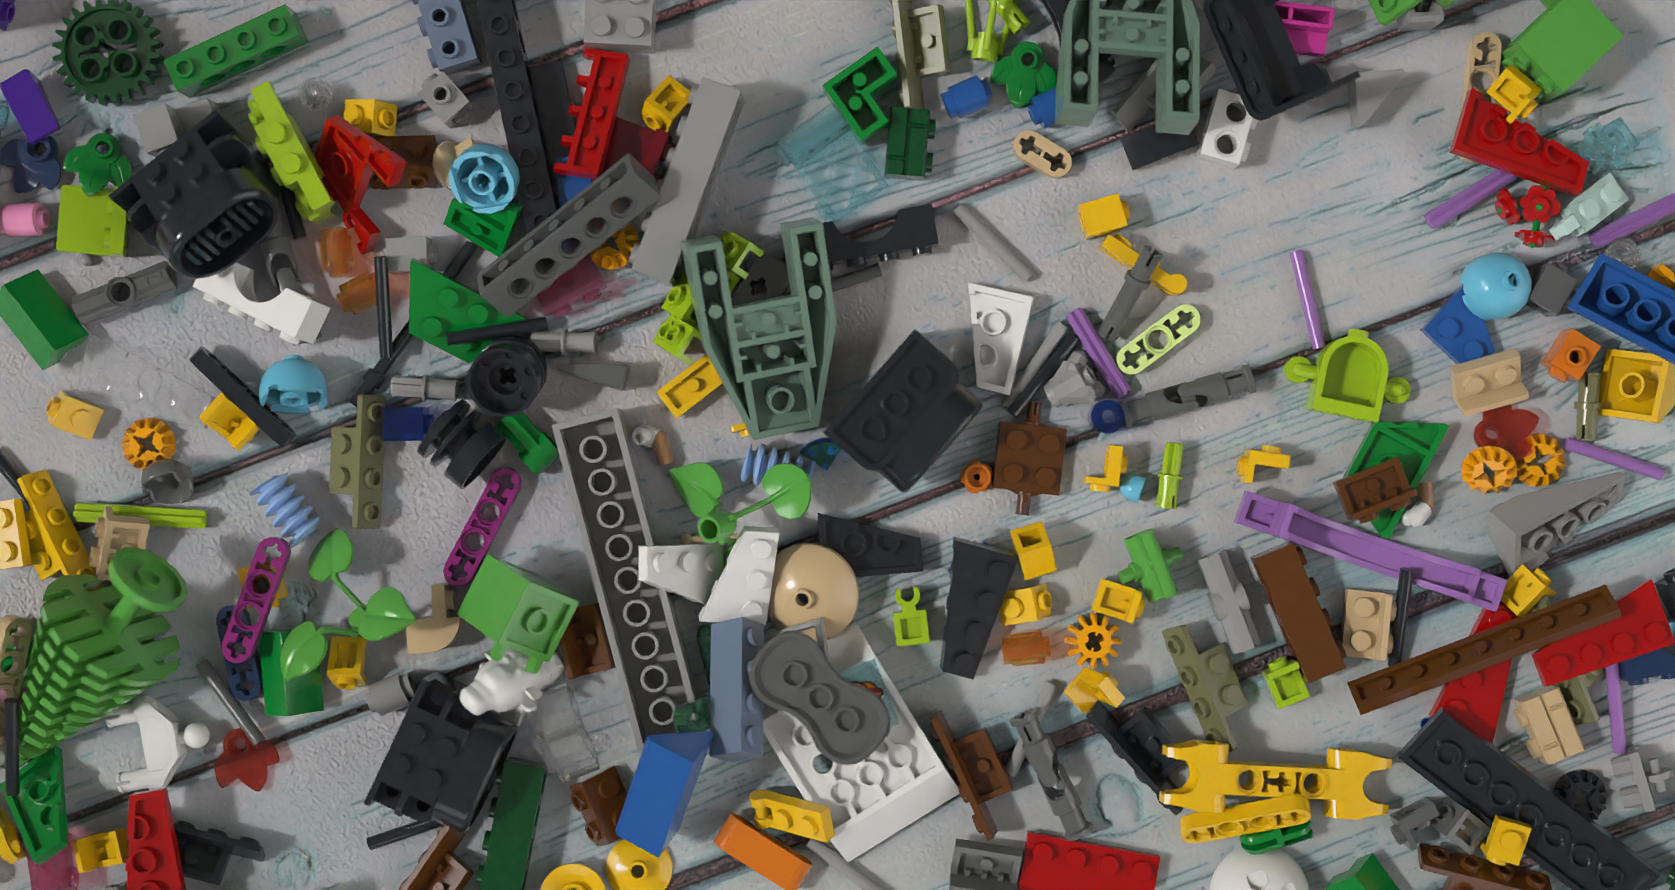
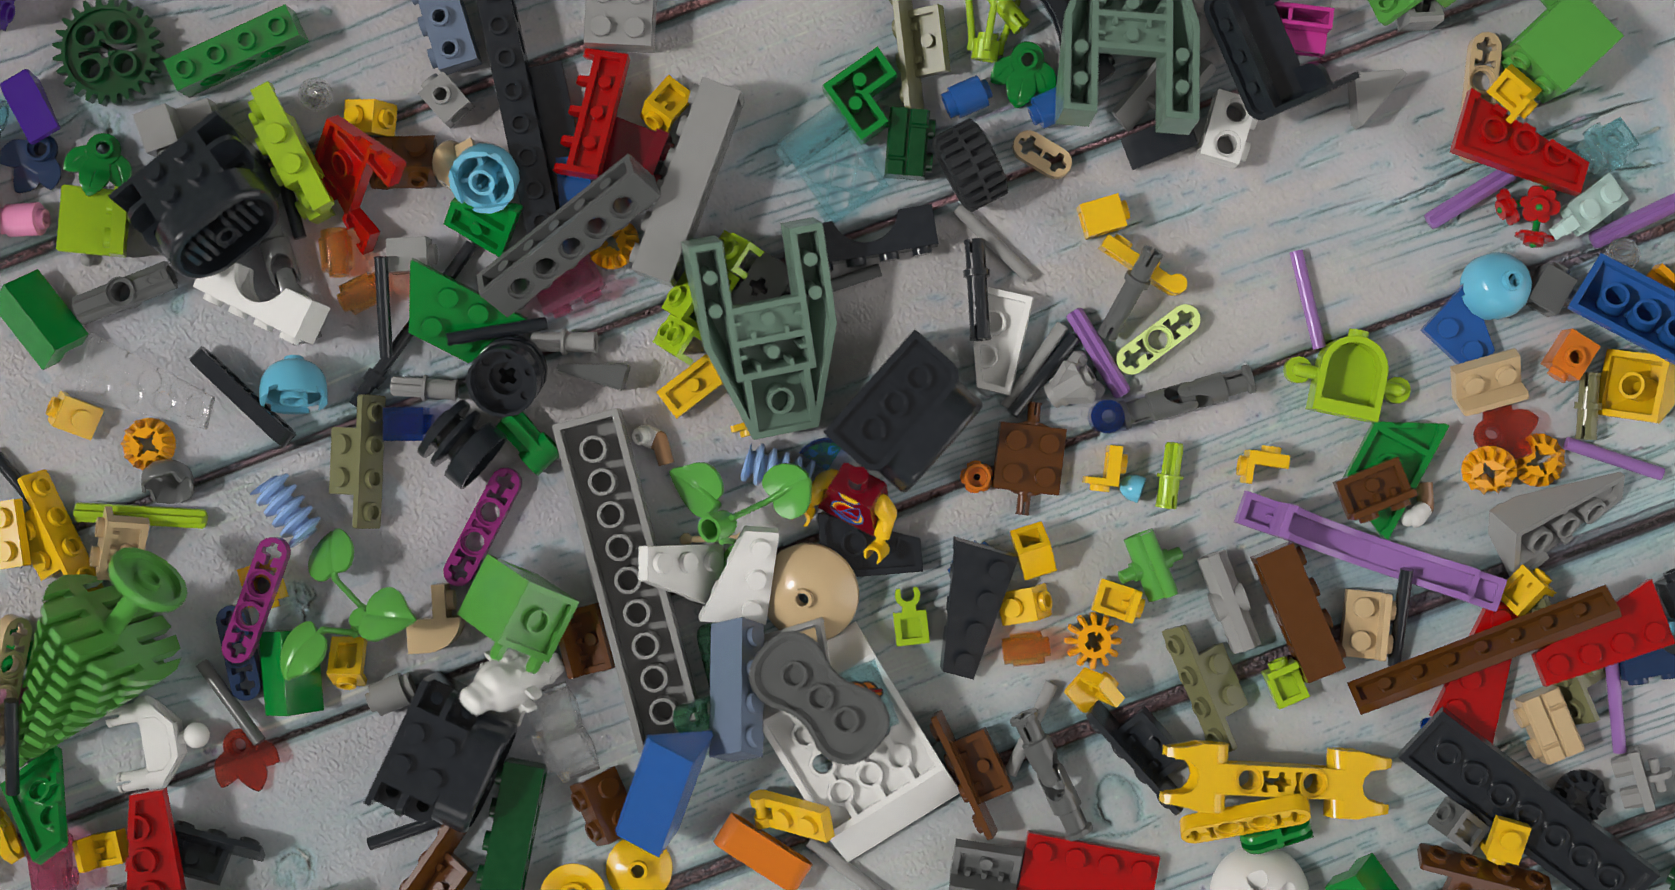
(229, 421): yellow bracket -> none
(857, 500): none -> torso
(970, 165): none -> black tyre
(976, 276): none -> black pin
(1416, 816): dark grey bracket -> none

